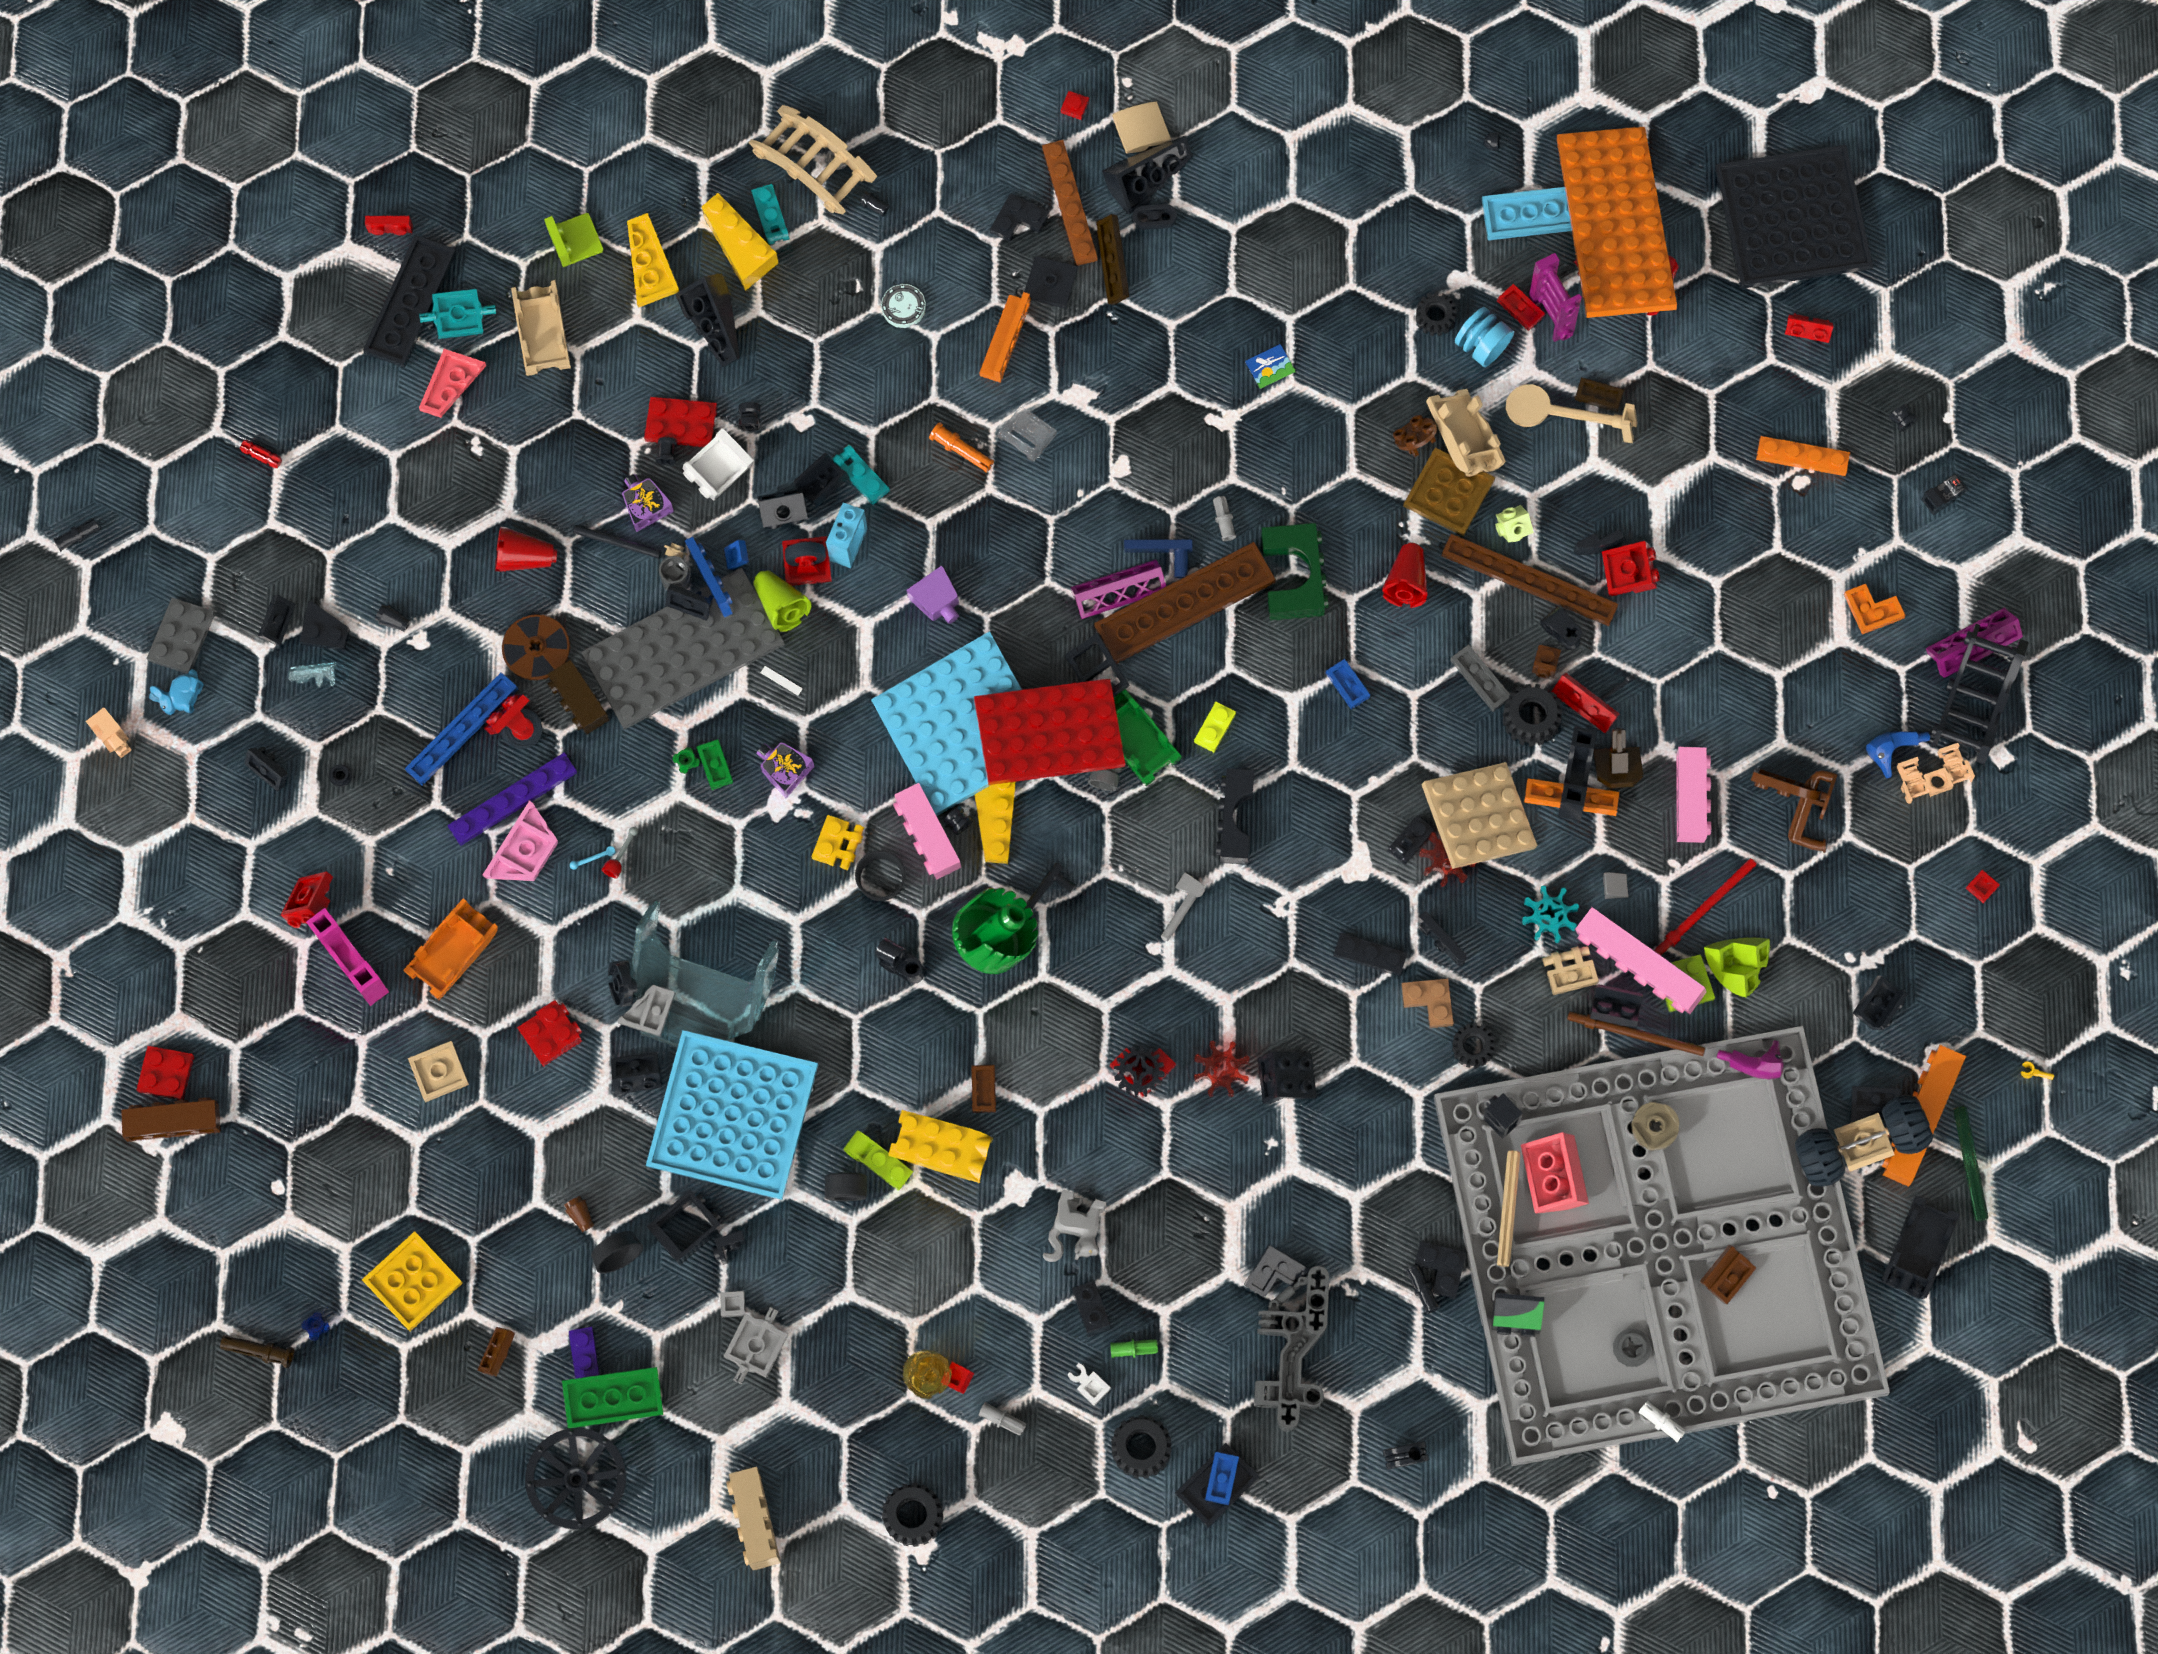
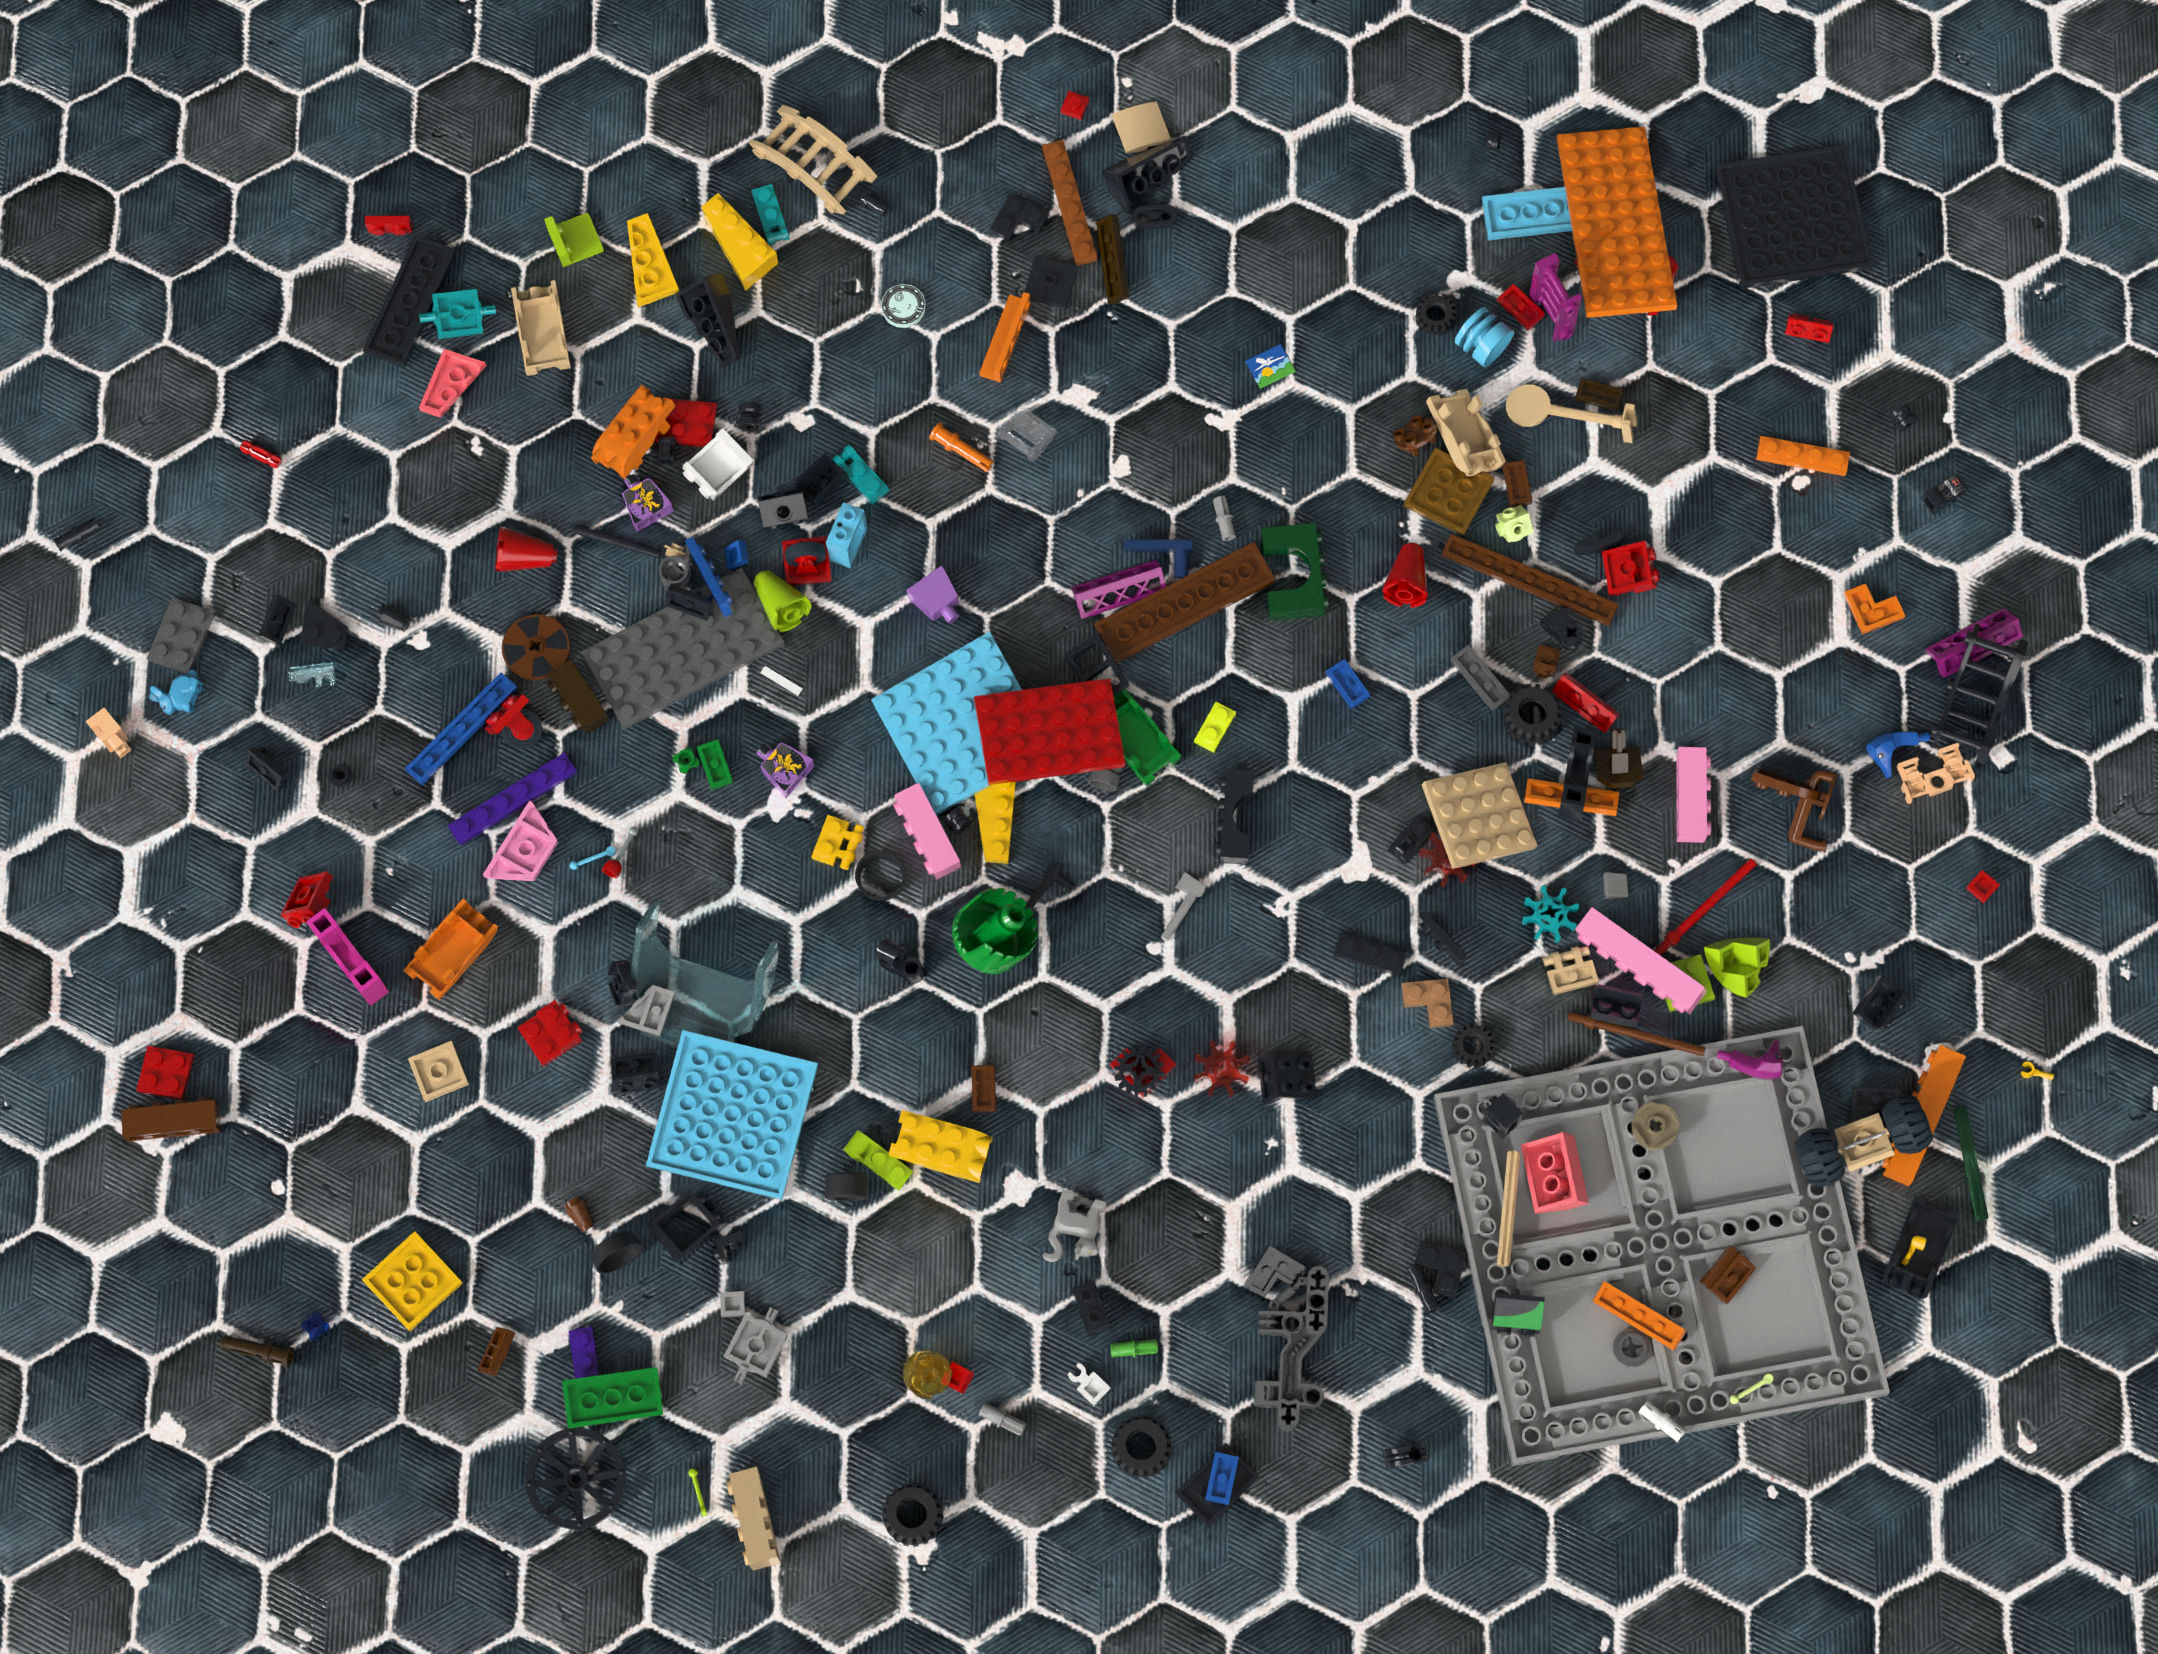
(632, 432): none -> orange piece
(693, 1473): none -> lime hinge
(1517, 483): none -> reddish brown plate
(1639, 1315): none -> orange plate
(1768, 1378): none -> yellowish green hinge
(1916, 1242): none -> yellow hand

